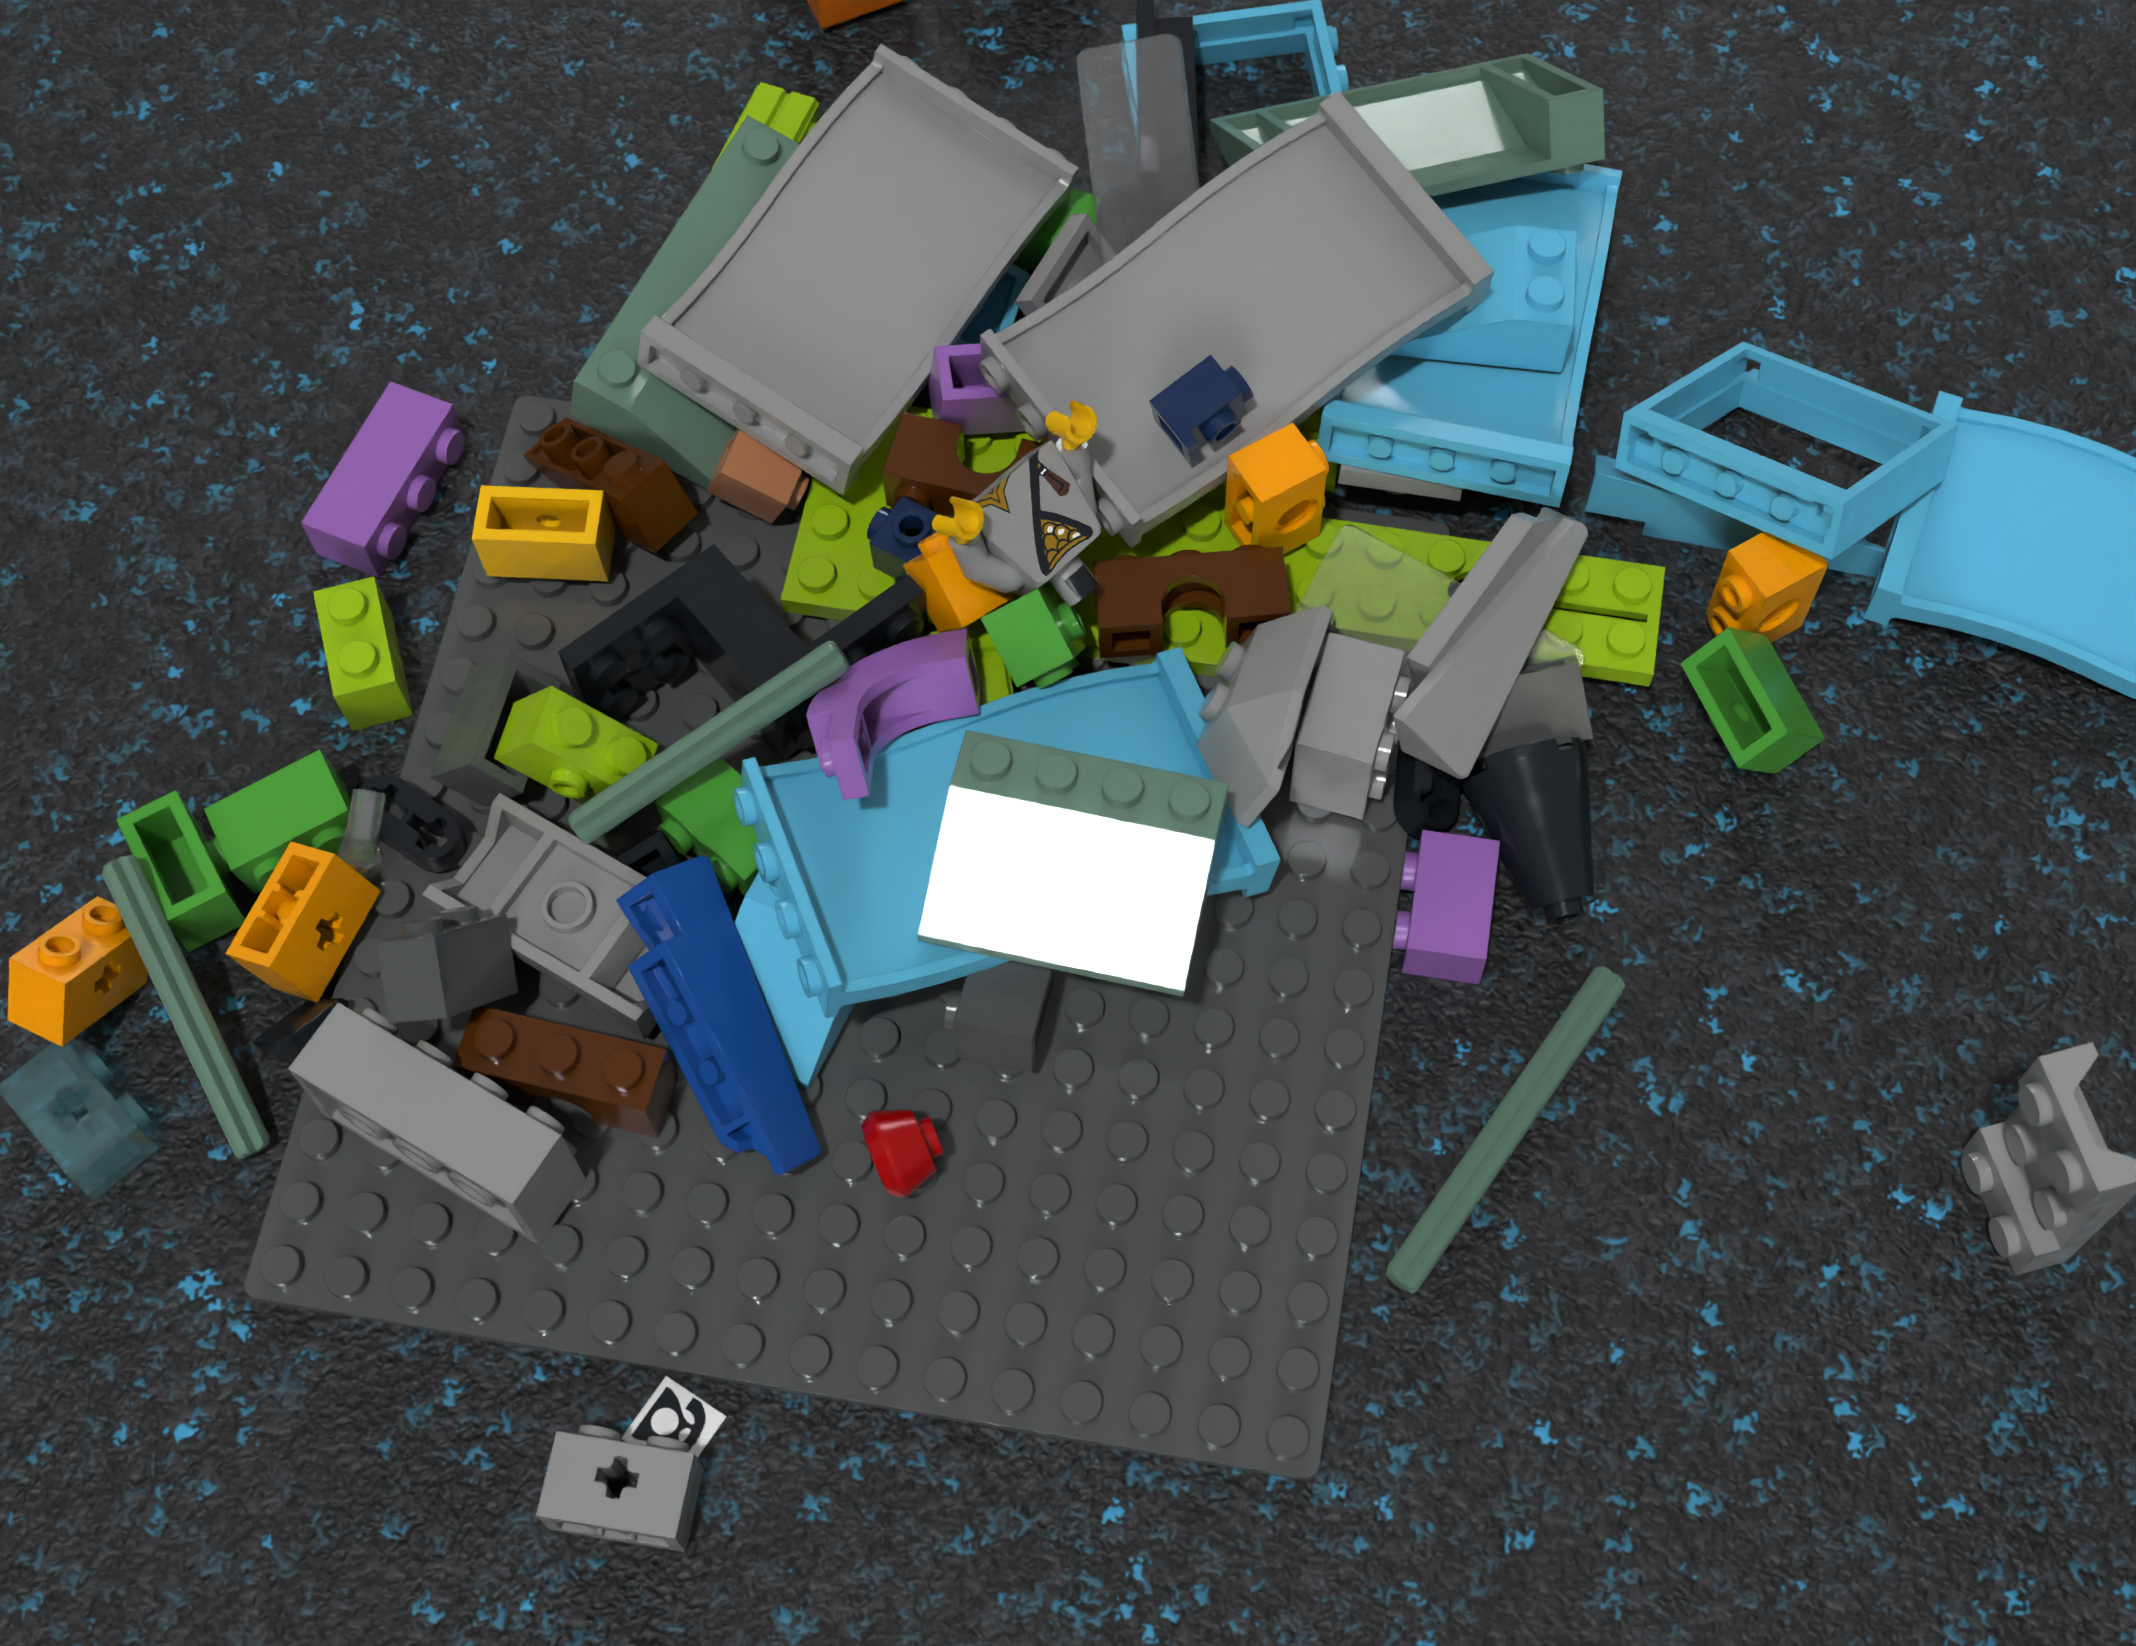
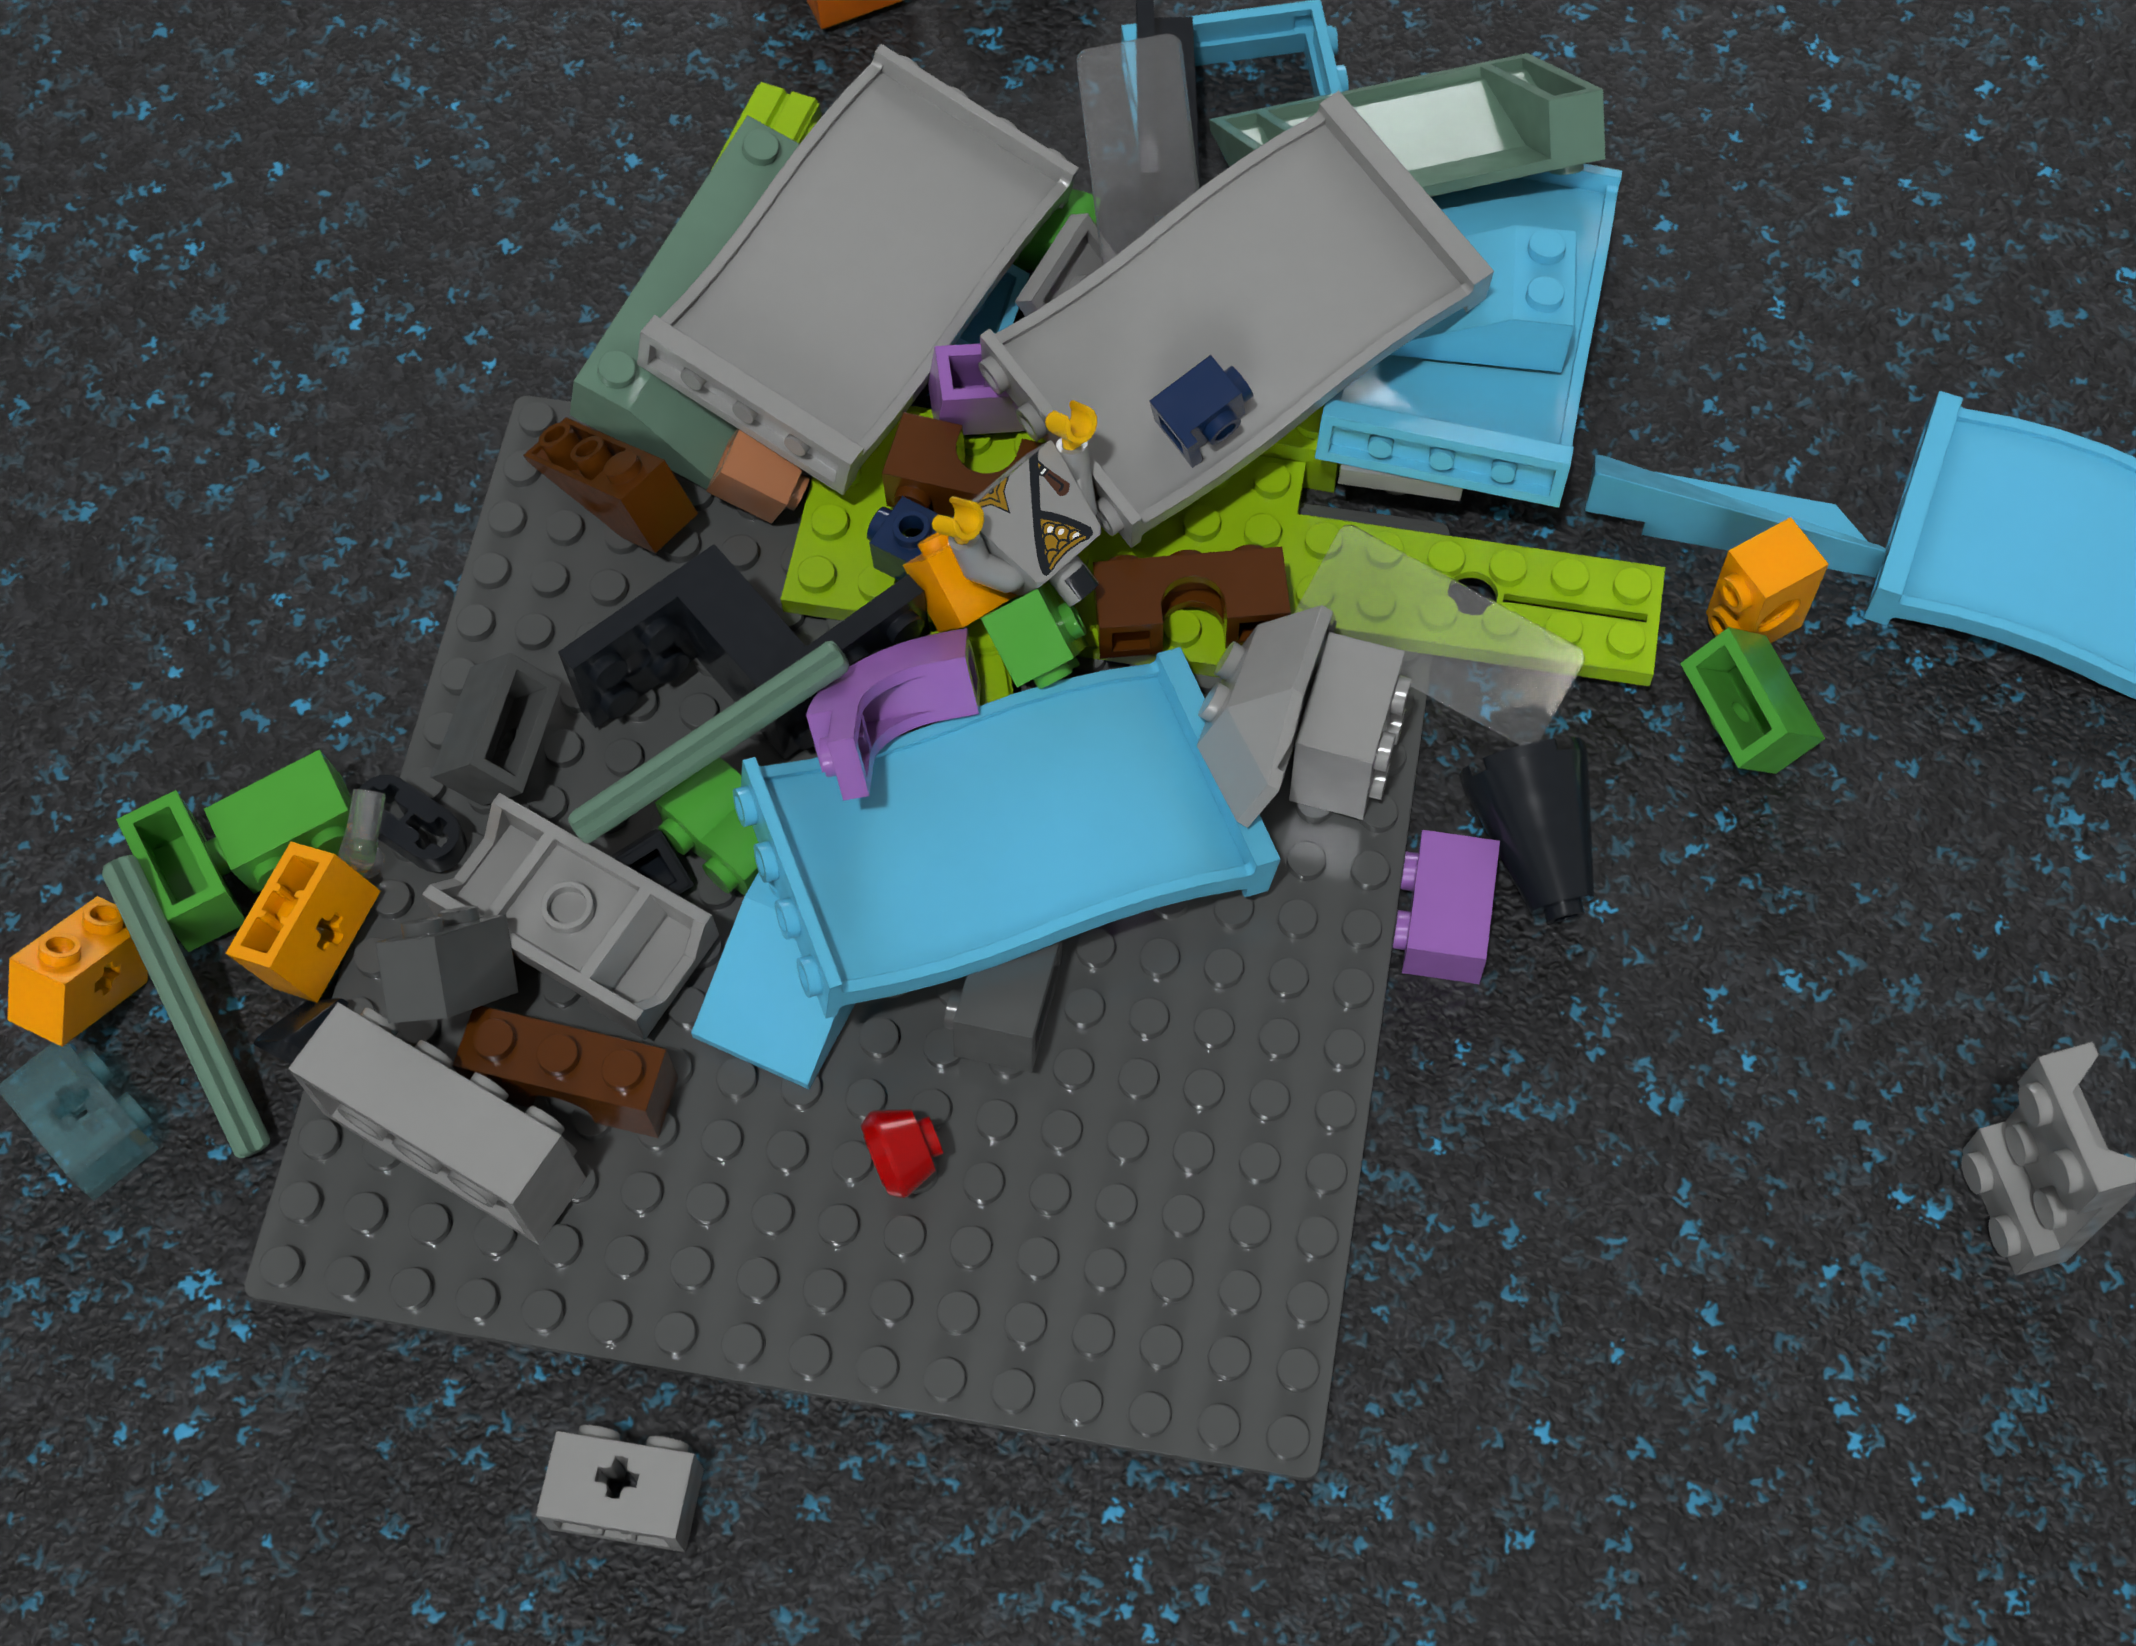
(362, 653): lime brick -> none
(385, 480): medium lavender brick -> none
(544, 533): yellow brick -> none
(570, 745): lime brick -> none
(675, 1415): sticker -> none
(715, 1014): blue wedge -> none
(1074, 862): slope -> none
(1276, 490): light orange brick -> none
(1438, 791): black beam -> none
(1483, 638): light grey wedge -> none
(1504, 1130): sand green axle -> none
(1542, 705): dark grey brick -> none
(1667, 448): medium azure window -> none

